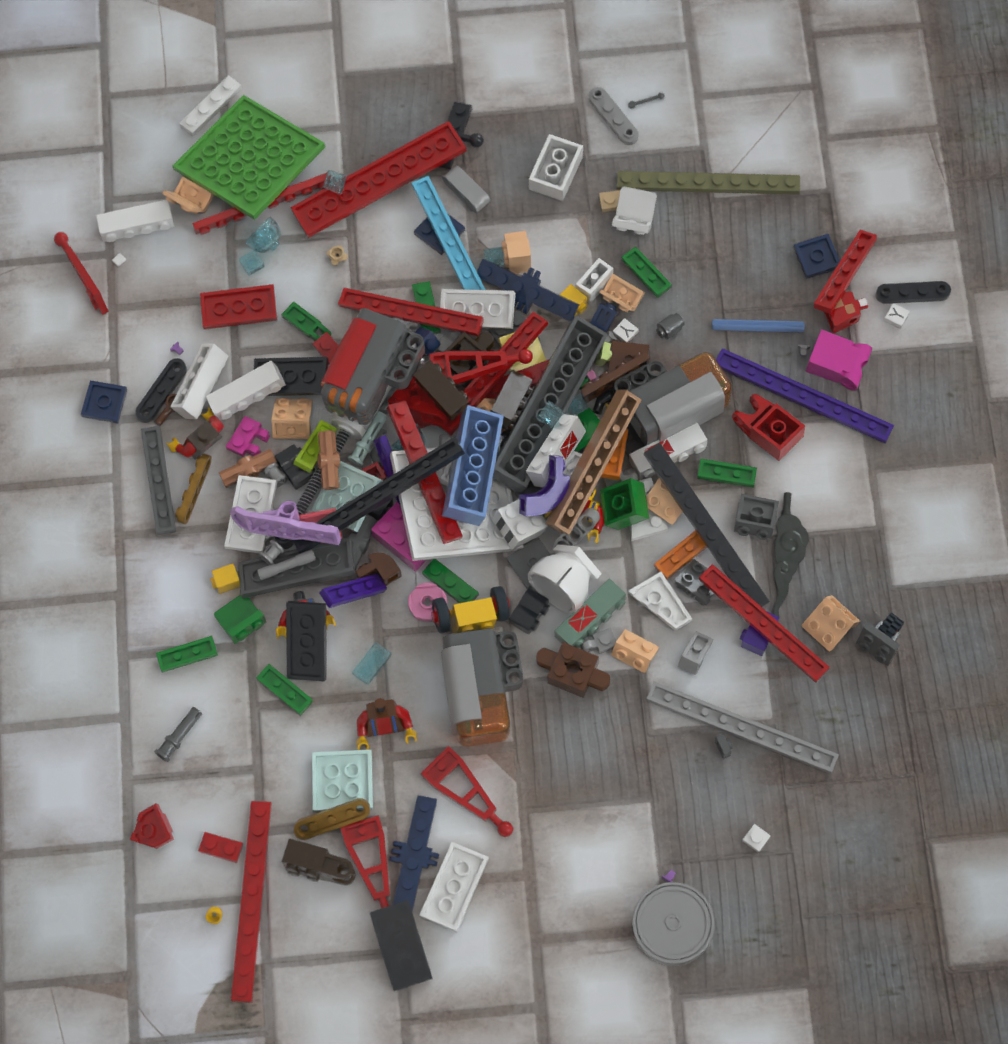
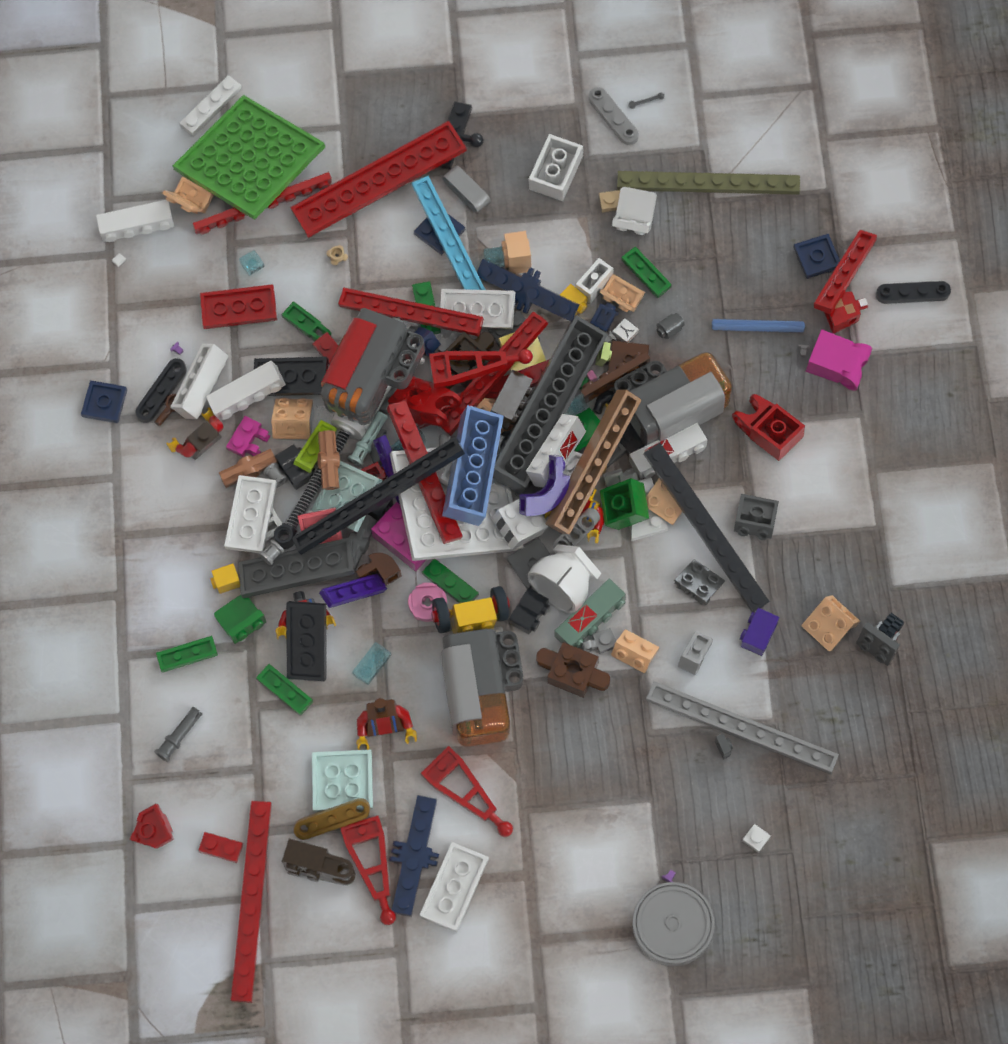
(92, 291): red plate -> none
(158, 480): dark grey plate -> none
(196, 482): pearl gold plate -> none
(209, 915): yellow hinge -> none
(265, 237): clear light blue cylinder -> none
(284, 524): lavender piece -> none
(298, 560): light grey piece -> none
(334, 181): clear light blue plate -> none
(401, 945): black plate -> none
(441, 389): dark brown brick -> none
(550, 414): clear light blue plate -> none
(614, 466): orange plate -> none
(662, 601): white wing -> none
(680, 555): orange plate -> none
(727, 473): green plate -> none
(764, 623): red plate -> none
(789, 549): pearl dark grey piece -> none
(804, 396): dark purple plate -> none
(896, 315): white tile -> none

